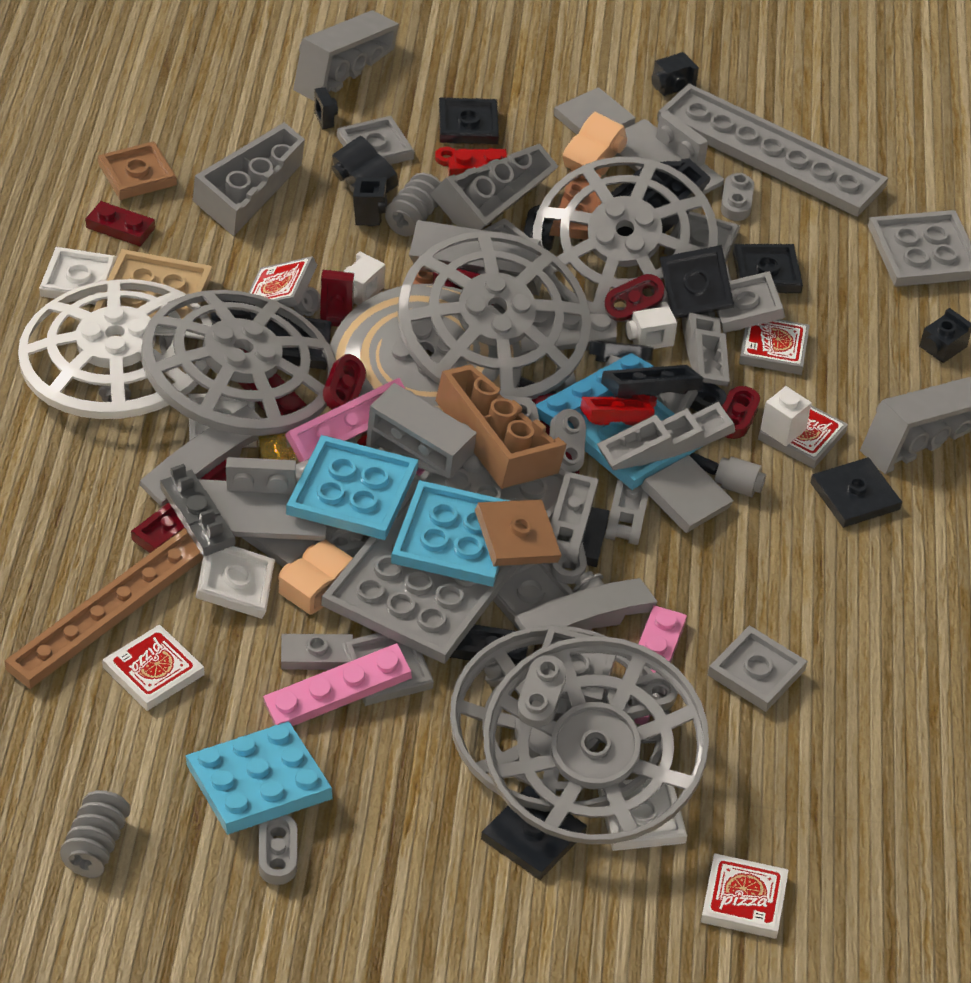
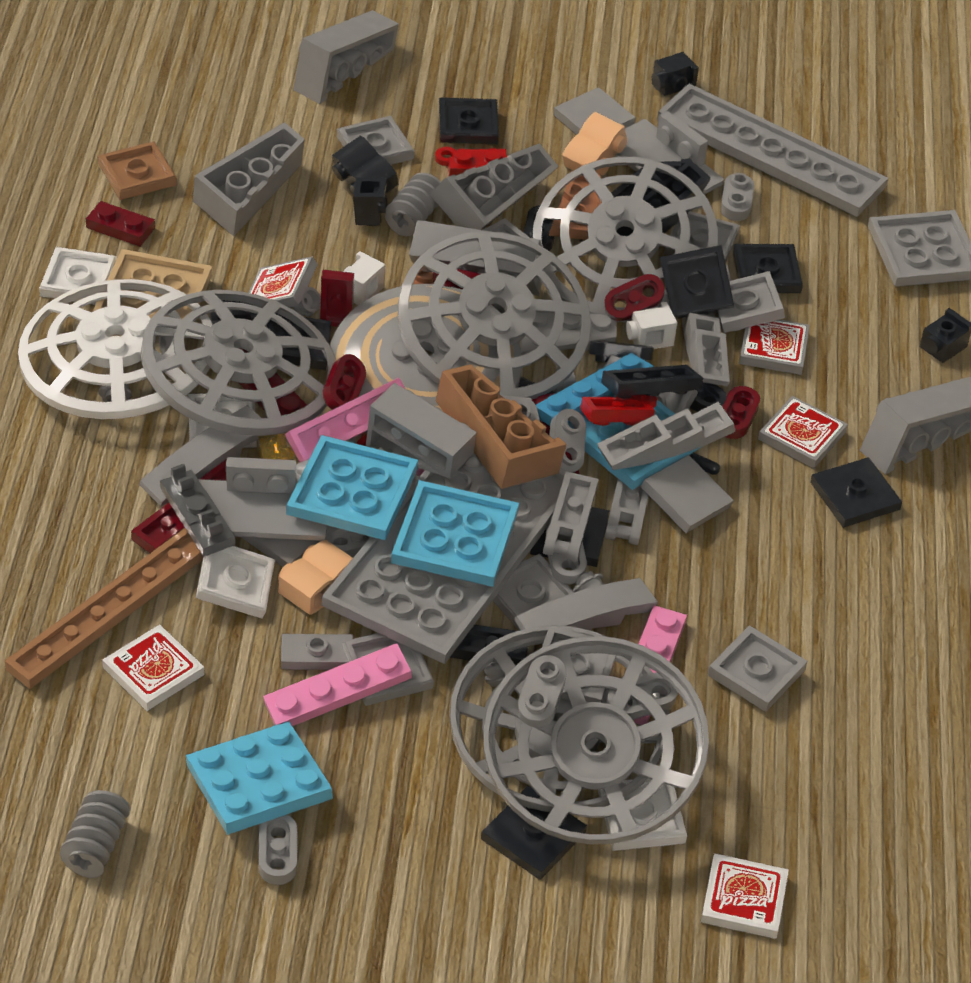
(325, 108): black plate -> none
(517, 532): medium nougat plate -> none
(740, 476): light grey brick -> none
(785, 416): white brick -> none

